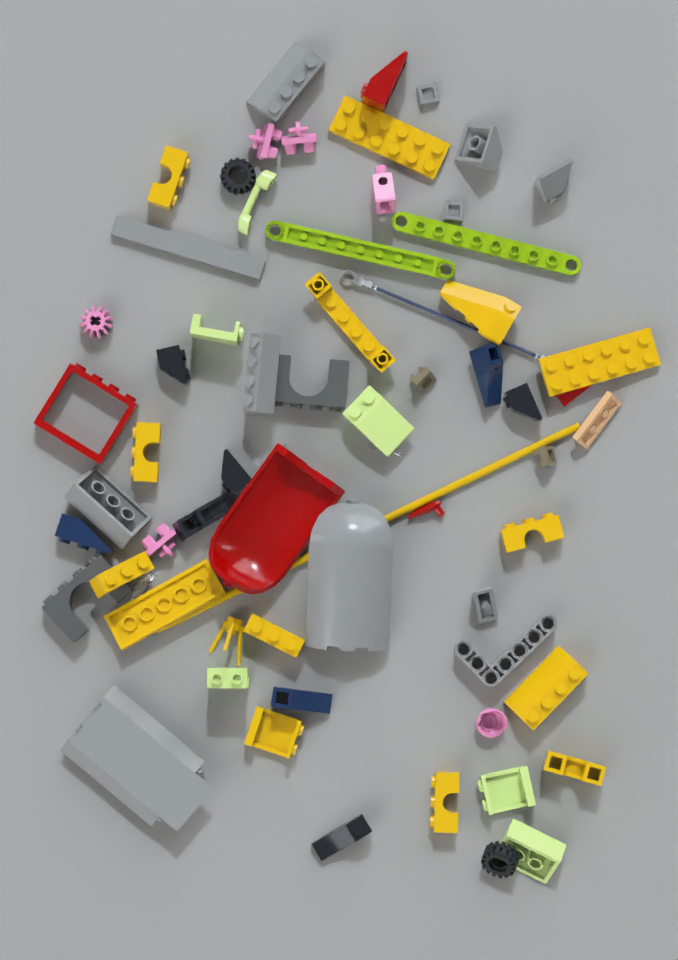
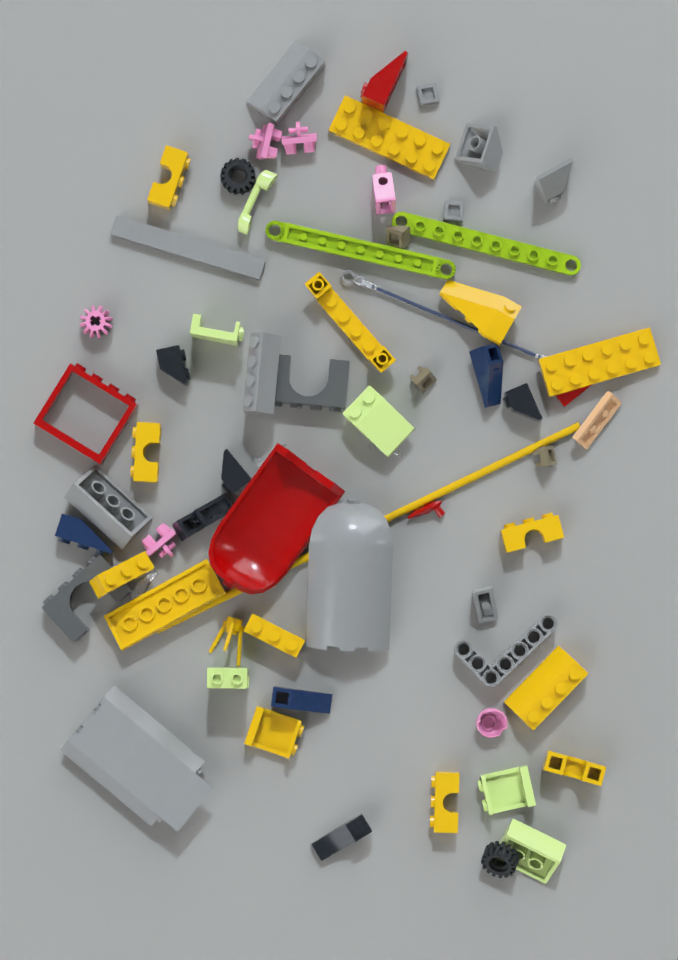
(398, 236): none -> dark tan slope

